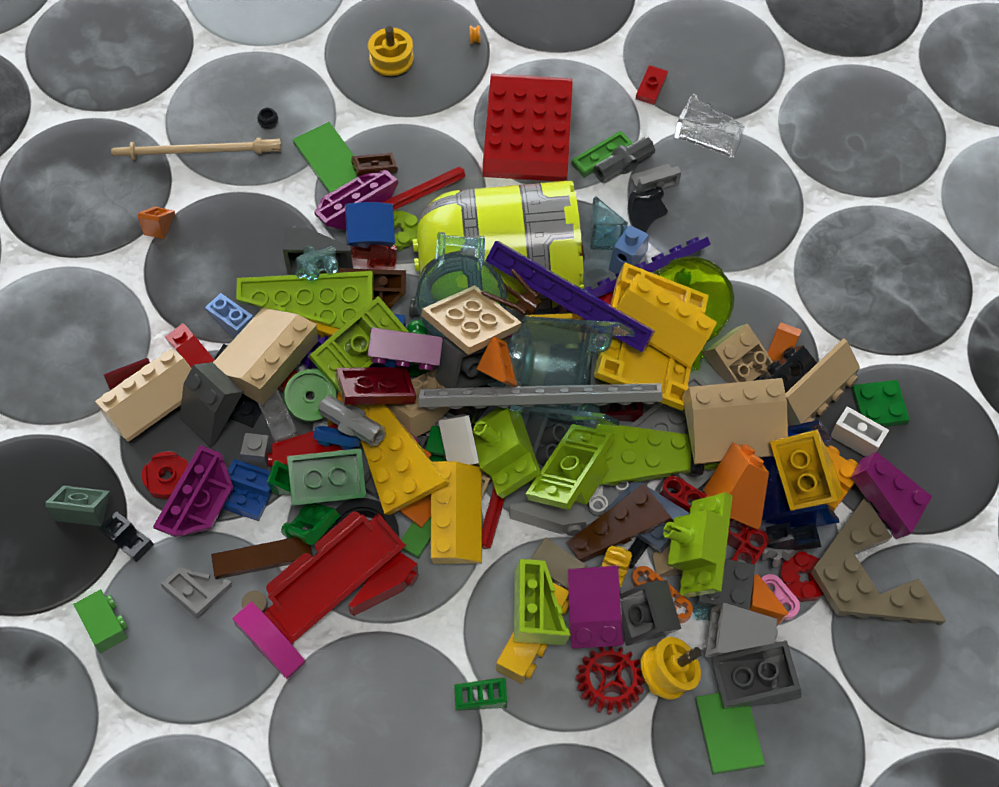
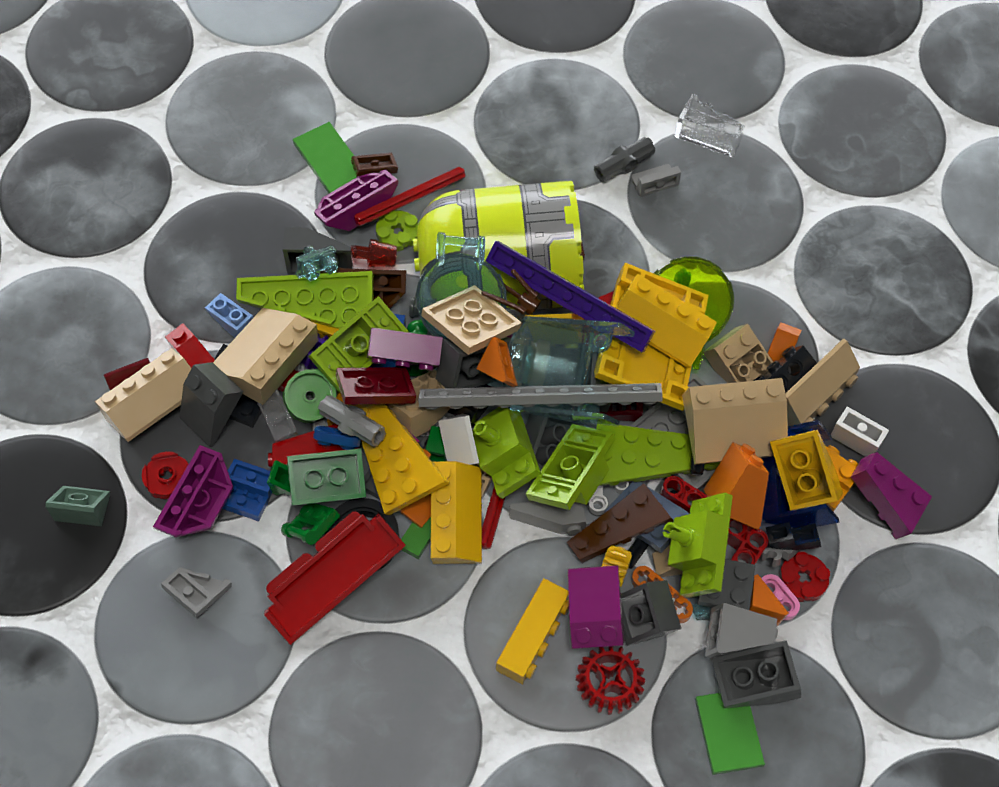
(100, 620): bright green brick -> none
(126, 536): black slope -> none
(156, 221): orange slope -> none
(256, 449): light grey brick -> none
(257, 146): tan bar -> none
(257, 598): dark tan tile -> none
(258, 557): reddish brown tile -> none
(267, 117): black plate -> none
(268, 640): dark pink slope -> none
(369, 224): blue slope -> none
(385, 583): red slope -> none
(390, 51): yellow wheel -> none
(474, 34): light orange bush -> none
(490, 703): green slope -> none
(528, 128): red slope -> none
(535, 606): lime wedge -> none
(557, 561): dark tan brick -> none
(585, 162): bright green tile -> none
(605, 226): clear light blue slope -> none
(631, 244): medium blue torso -> none
(645, 208): black arm -> none
(651, 85): red plate -> none
(658, 261): dark purple plate -> none
(671, 668): yellow wheel -> none
(851, 589): dark tan wing -> none
(881, 402): green plate -> none

